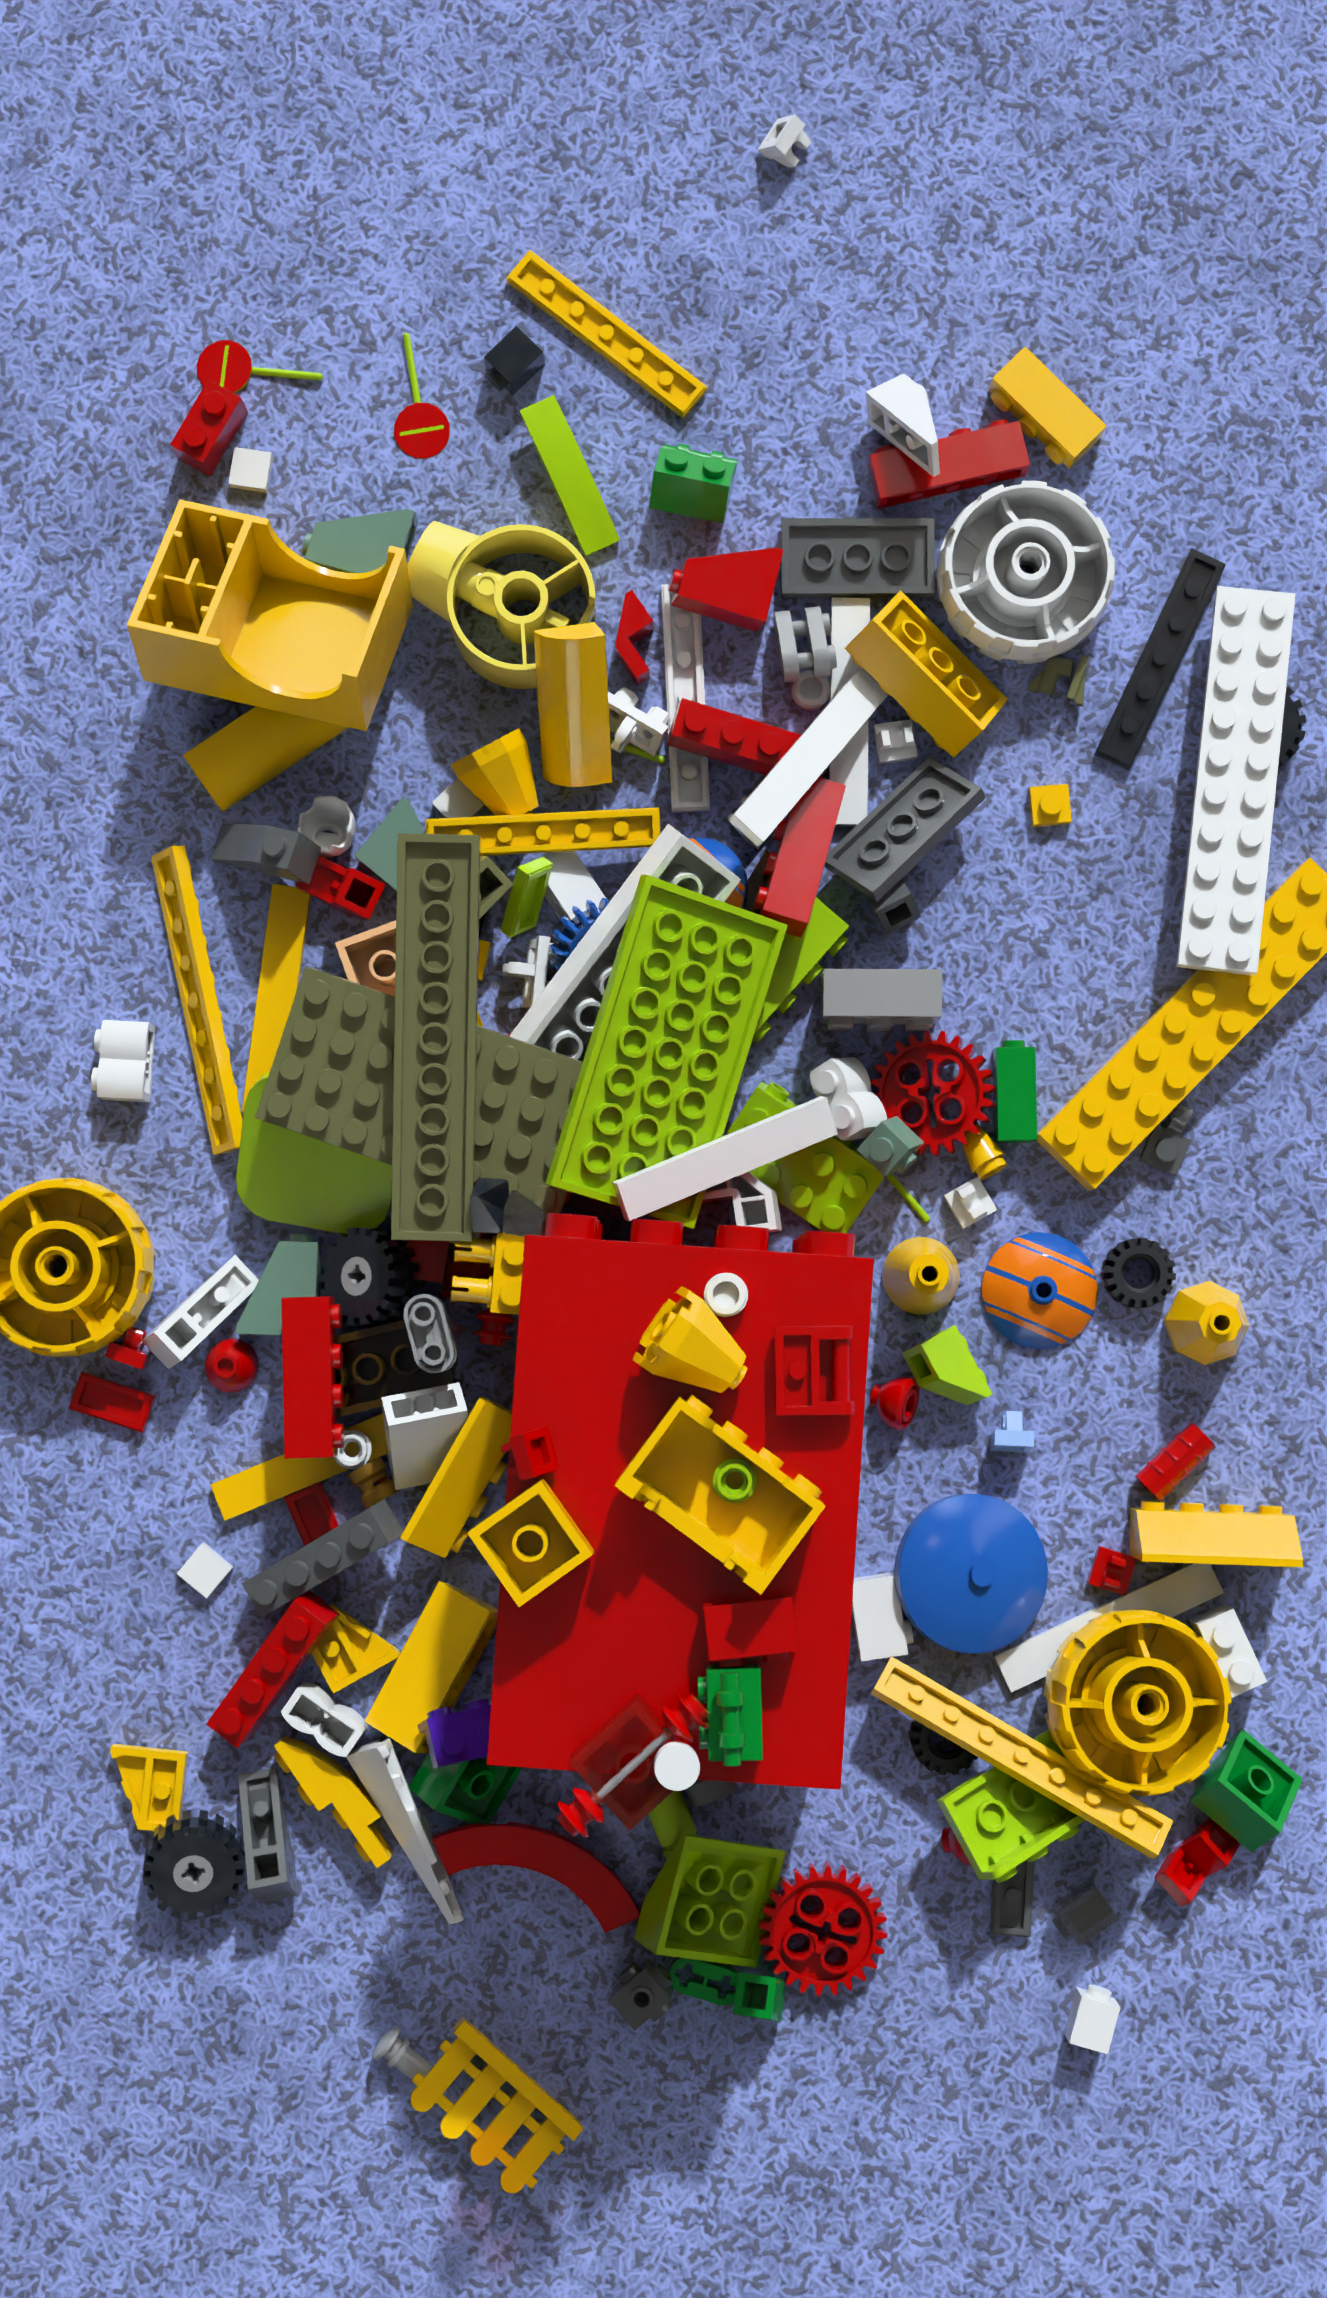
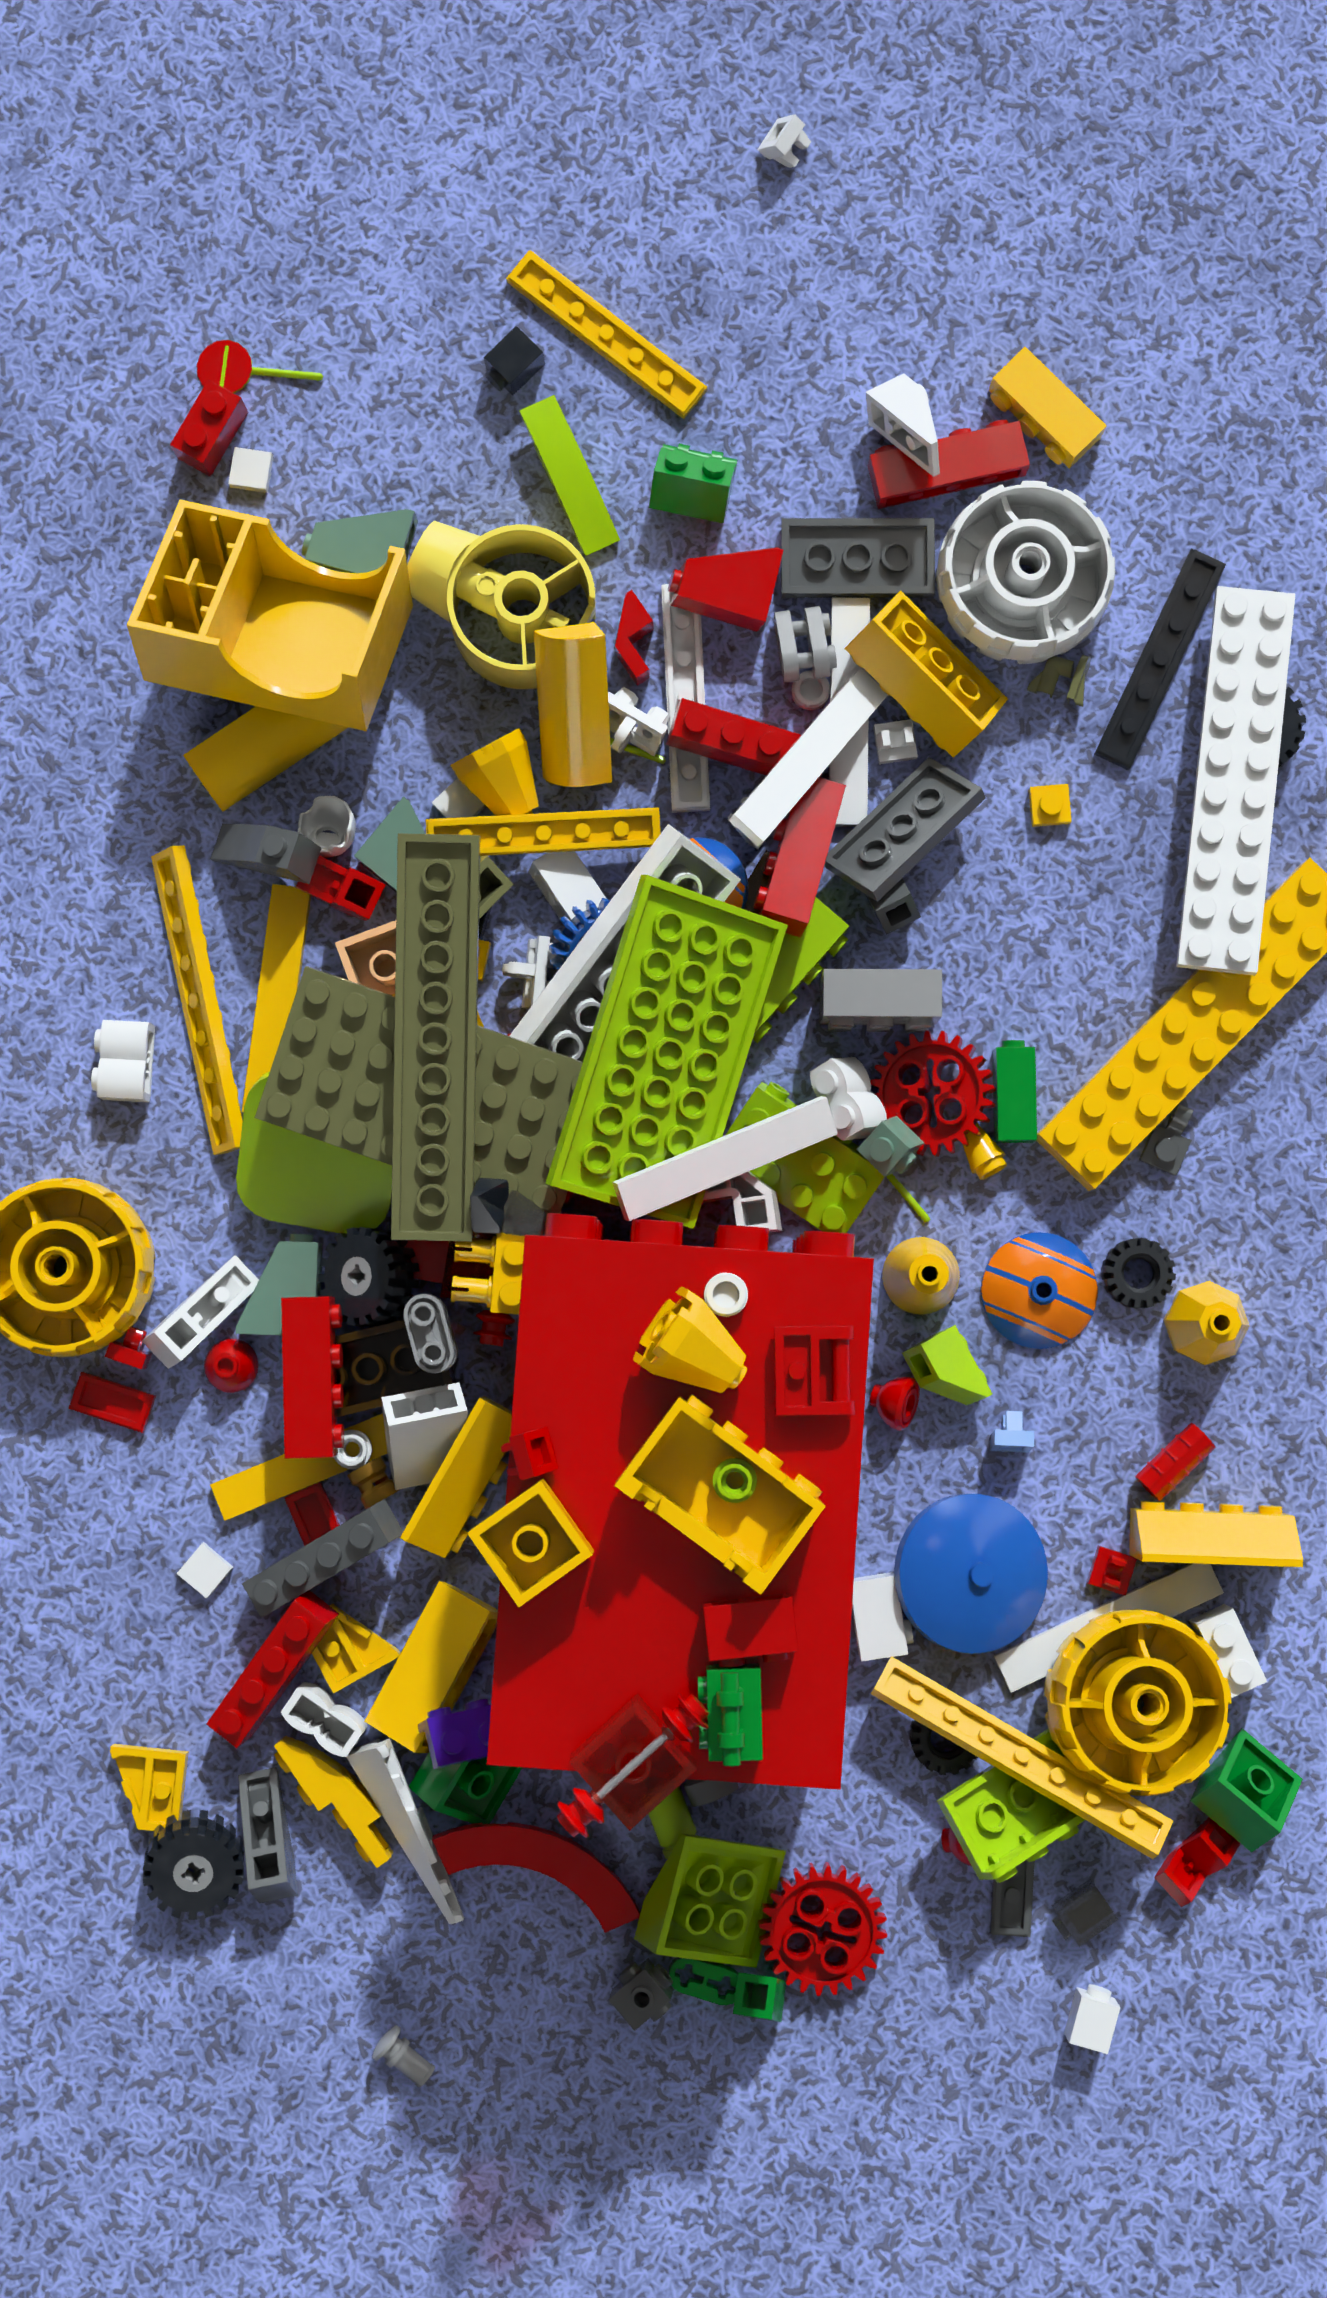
(421, 427): red piece -> none
(515, 2109): yellow fence -> none
(526, 896): lime tile -> none
(676, 1766): white tile -> none
(970, 1202): white tile -> none

